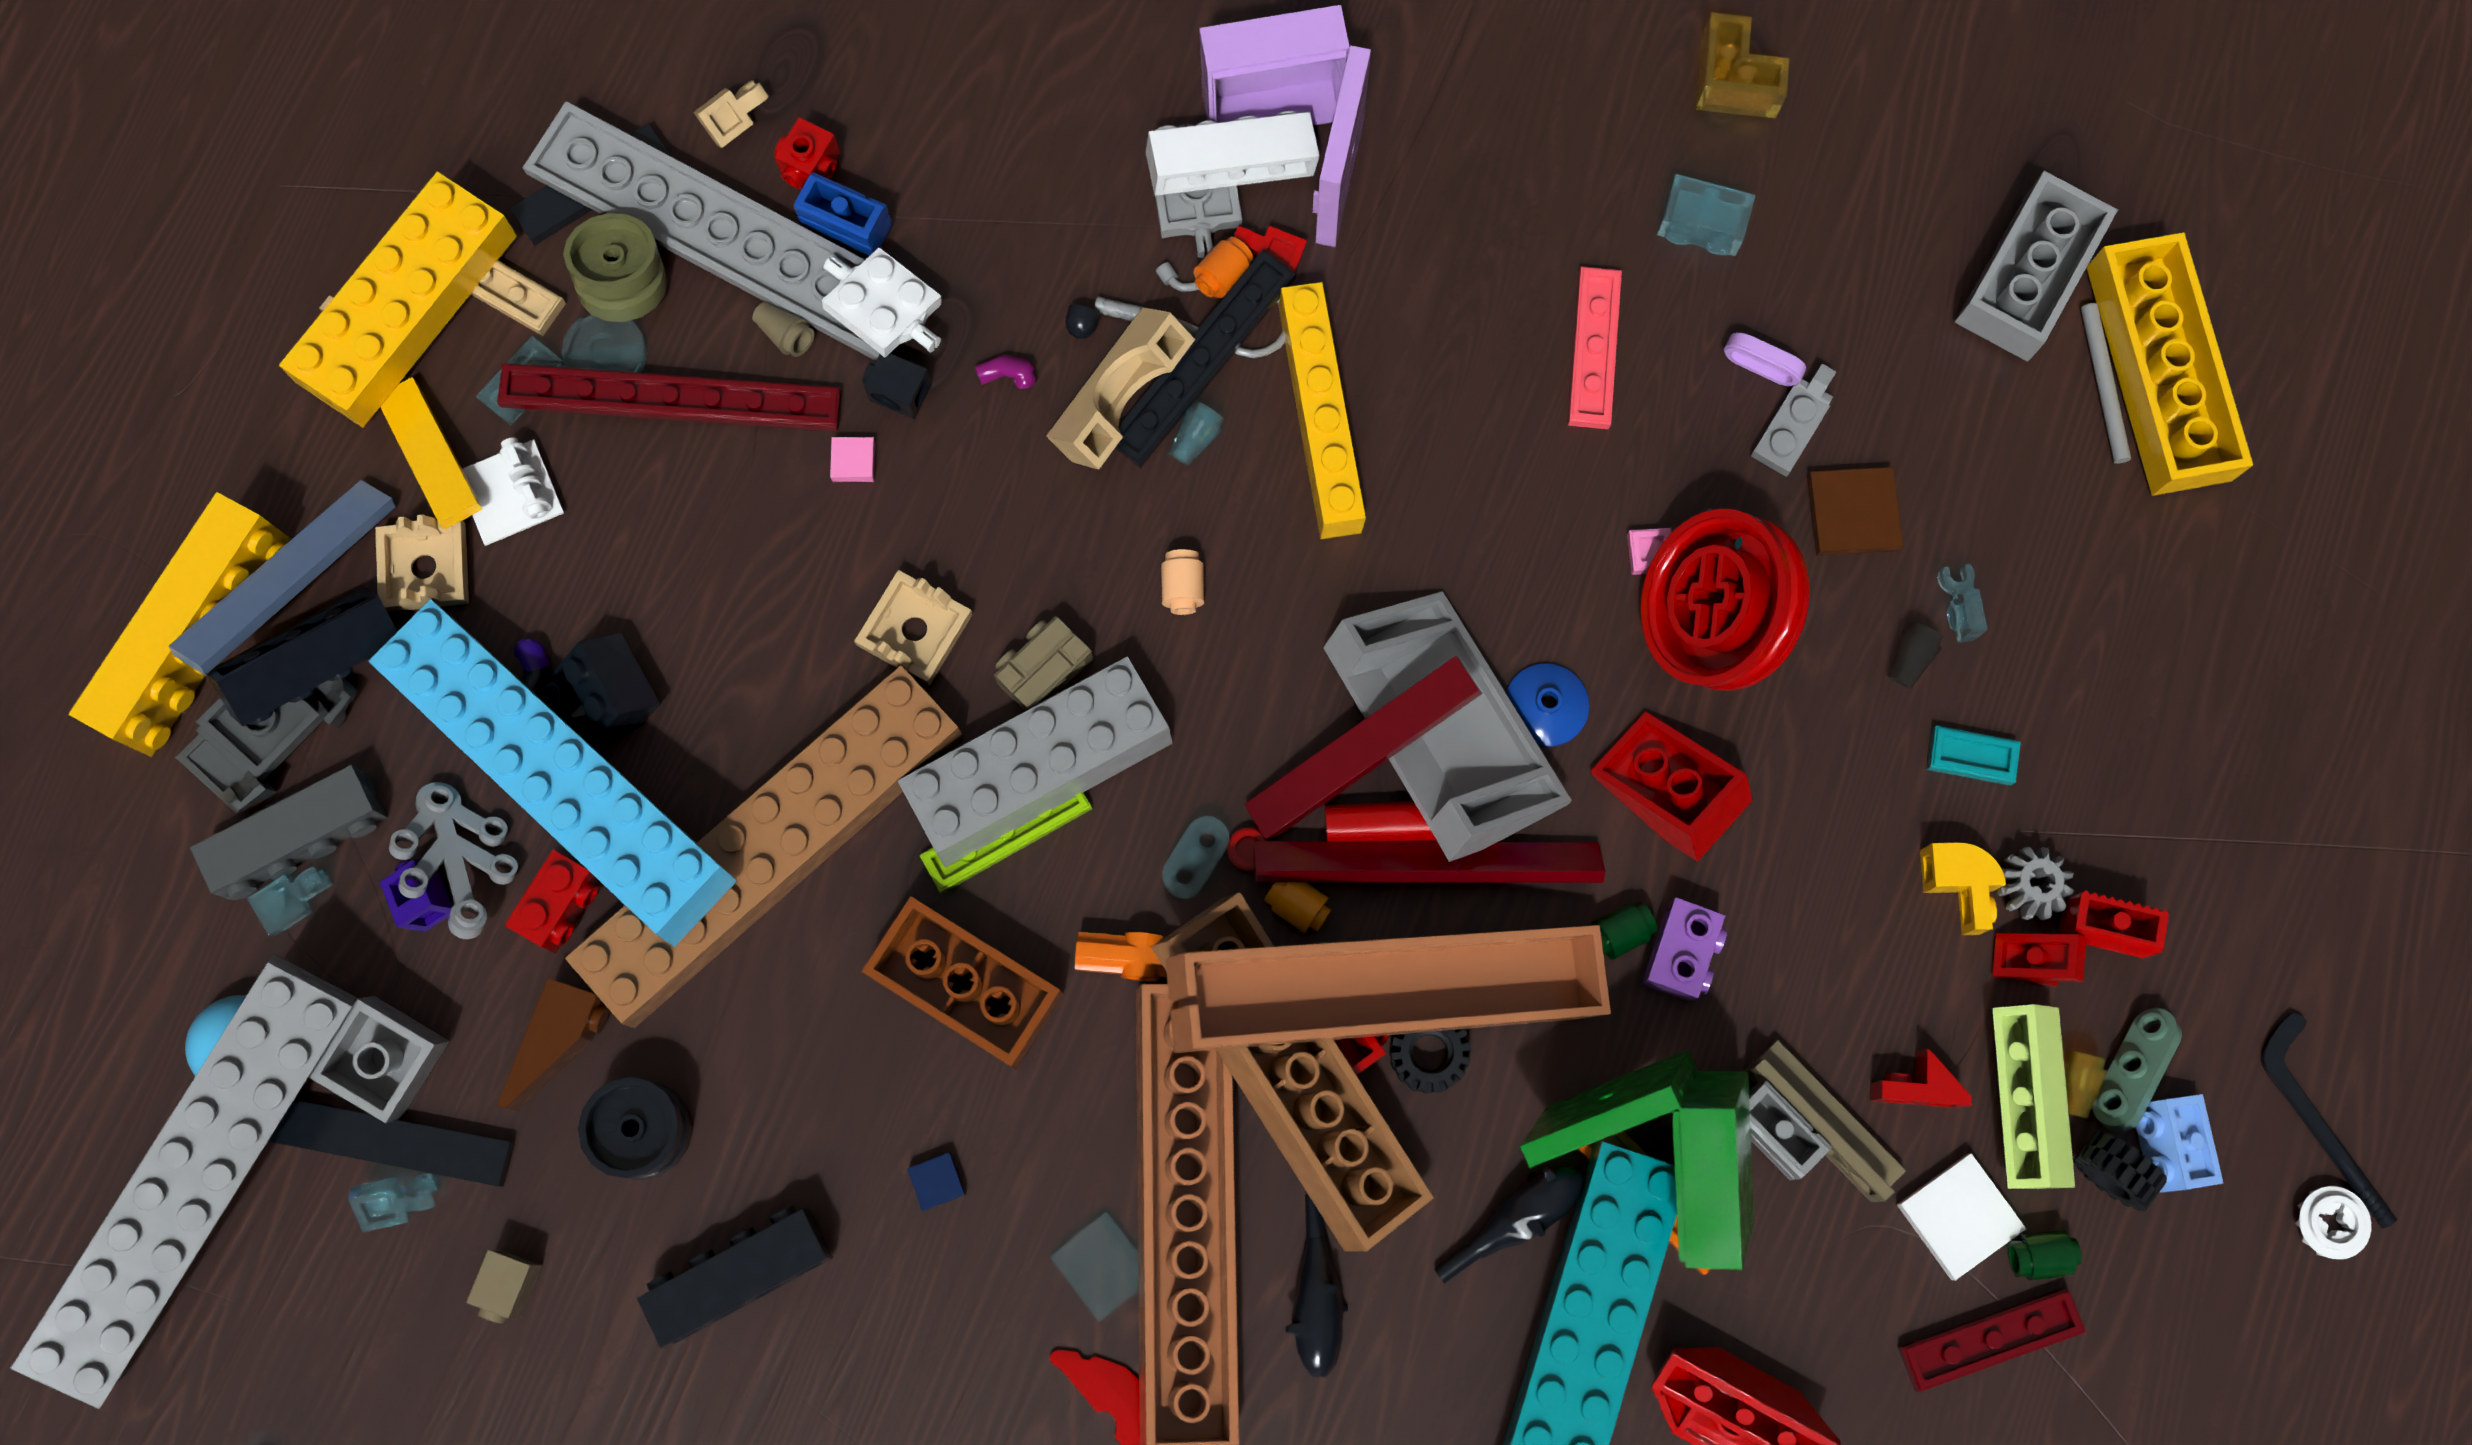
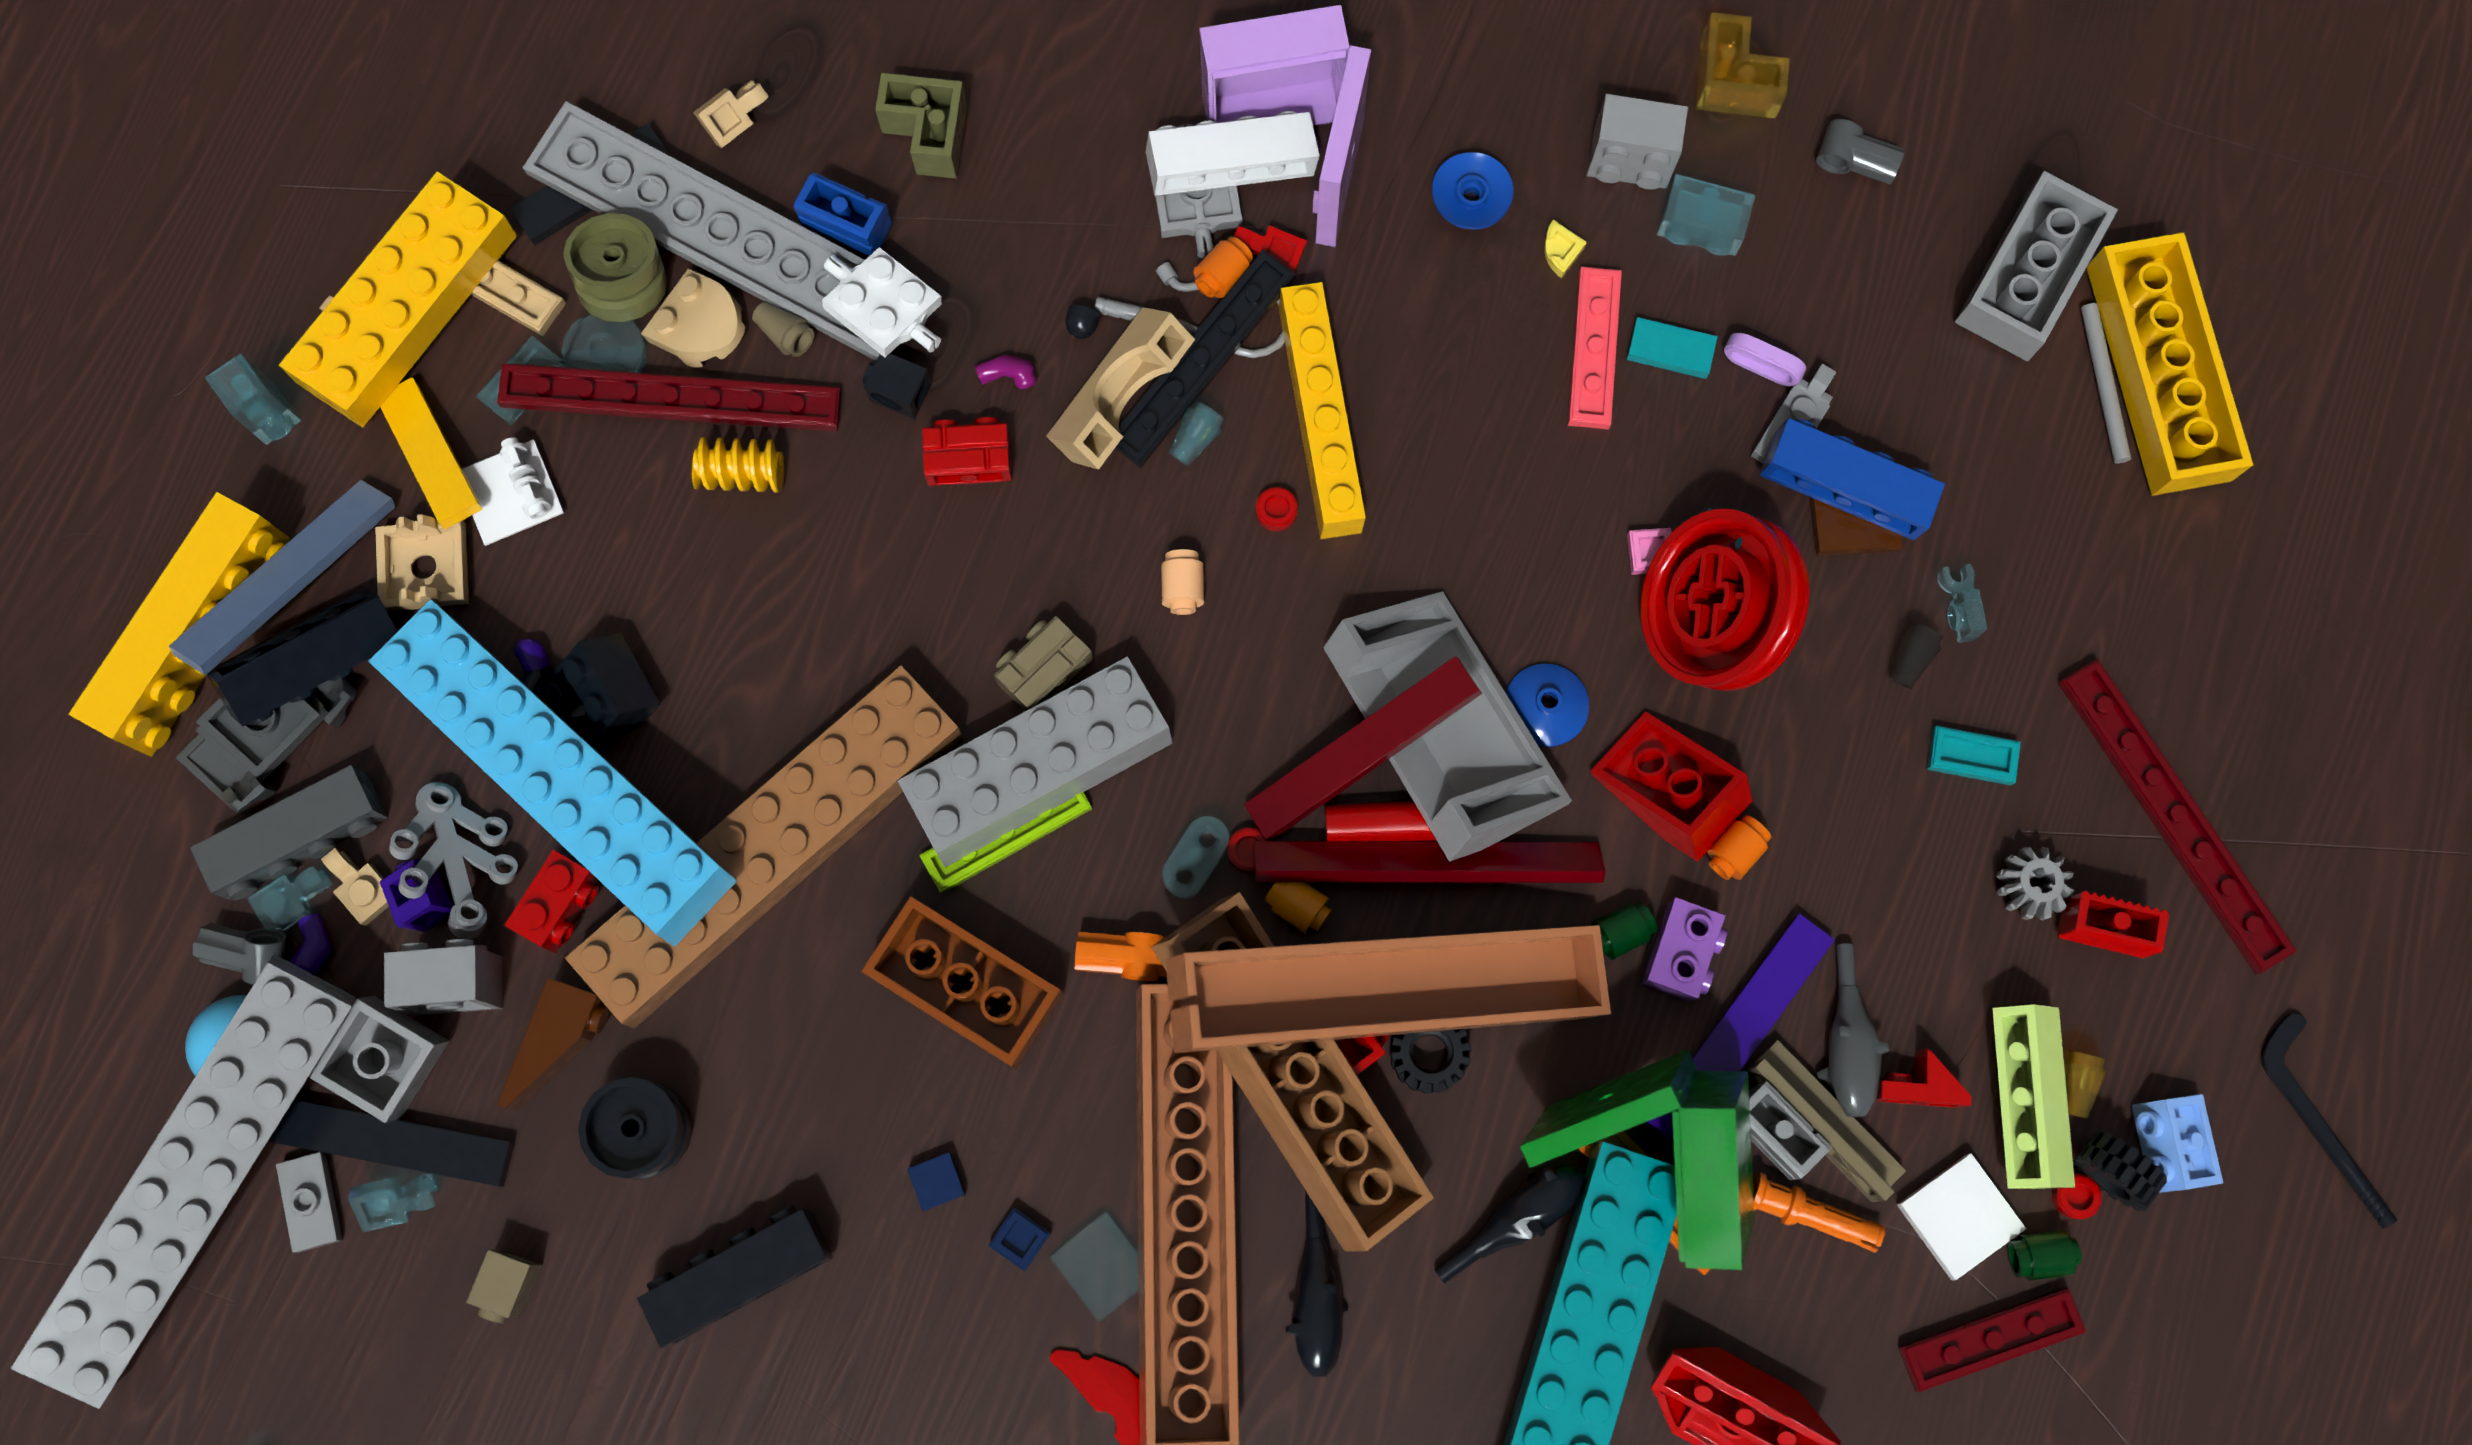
(238, 949): none -> dark grey piece
(253, 399): none -> clear light blue brick
(309, 1202): none -> light grey plate
(316, 945): none -> dark purple arm
(360, 888): none -> tan plate
(442, 979): none -> light grey brick
(697, 321): none -> tan slope
(738, 466): none -> yellow piece
(806, 151): red brick -> none
(852, 459): bright pink tile -> none
(910, 599): tan piece -> none
(929, 112): none -> olive brick
(967, 452): none -> red brick
(1019, 1239): none -> dark blue tile
(1276, 509): none -> red tile
(1477, 175): none -> blue dish
(1562, 248): none -> light yellow tile
(1637, 141): none -> light grey brick
(1671, 348): none -> teal tile
(1739, 848): none -> orange brick
(1758, 1004): none -> dark purple tile
(1795, 1207): none -> orange pin
(1848, 150): none -> dark grey piece
(1852, 478): none -> blue brick
(1853, 1044): none -> dark grey piece
(1971, 874): yellow brick -> none
(2039, 958): red slope -> none
(2080, 1201): none -> red tile
(2138, 1086): sand green plate -> none
(2177, 817): none -> dark red tile
(2350, 1214): white gear -> none

